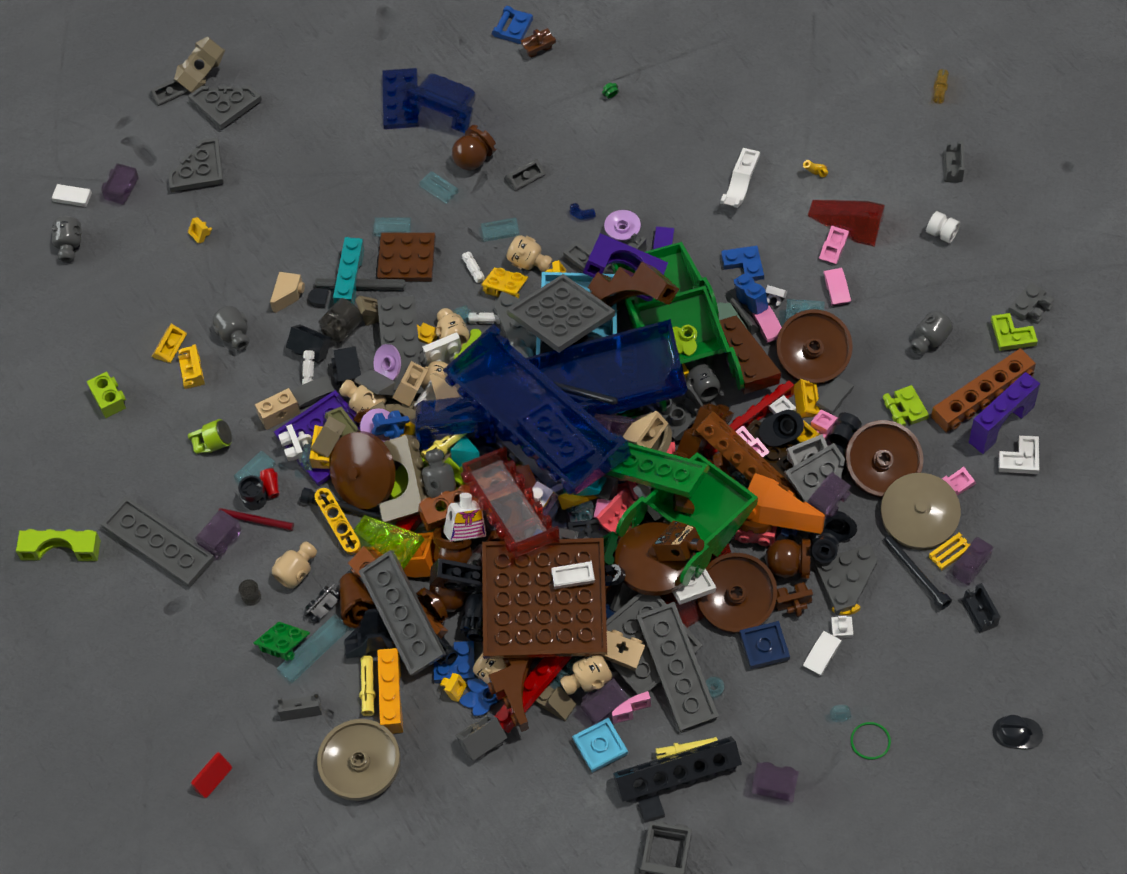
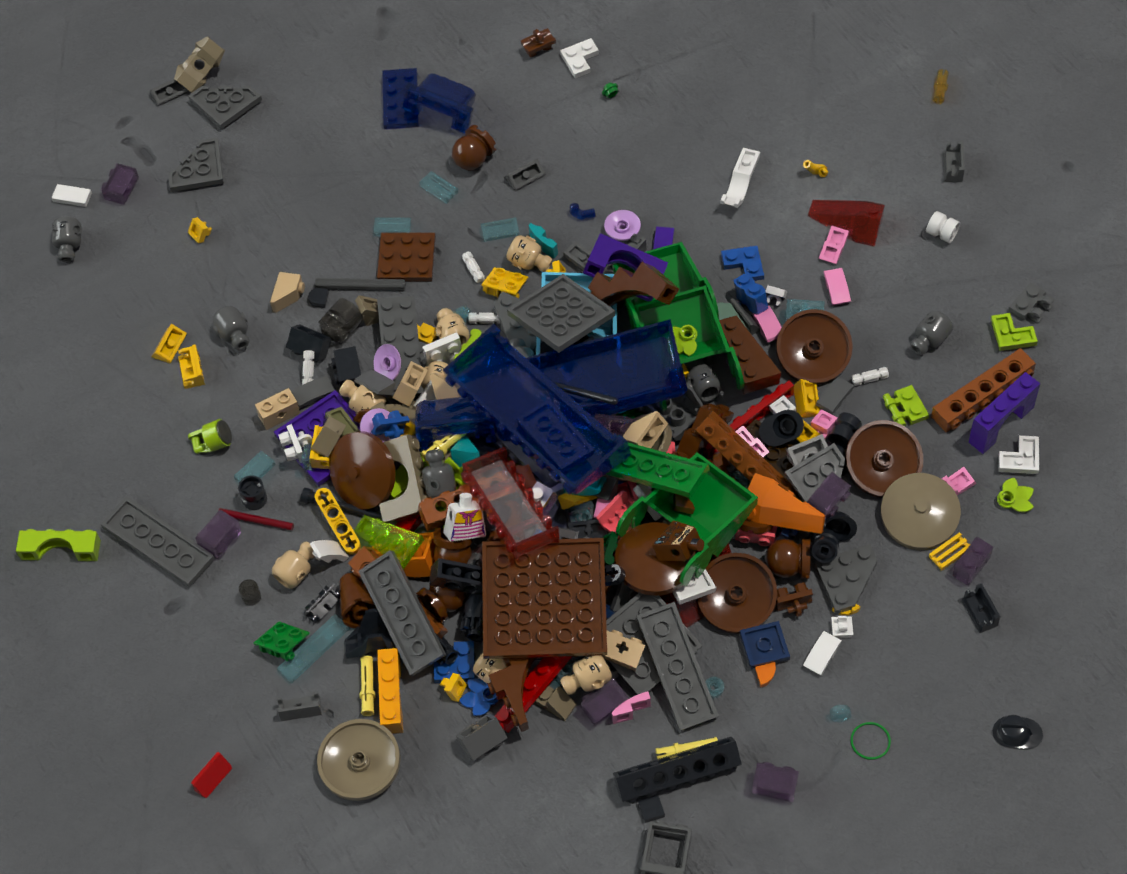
(105, 395): lime brick -> none
(270, 482): red cone -> none
(328, 550): none -> white slope
(349, 264): teal arch -> none
(517, 27): blue plate -> none
(547, 245): none -> teal slope
(573, 575): white tile -> none
(576, 56): none -> white plate
(600, 745): medium azure plate -> none
(765, 673): none -> orange tile
(870, 376): none -> white axle
(941, 600): black piece -> none
(1018, 496): none -> lime plate

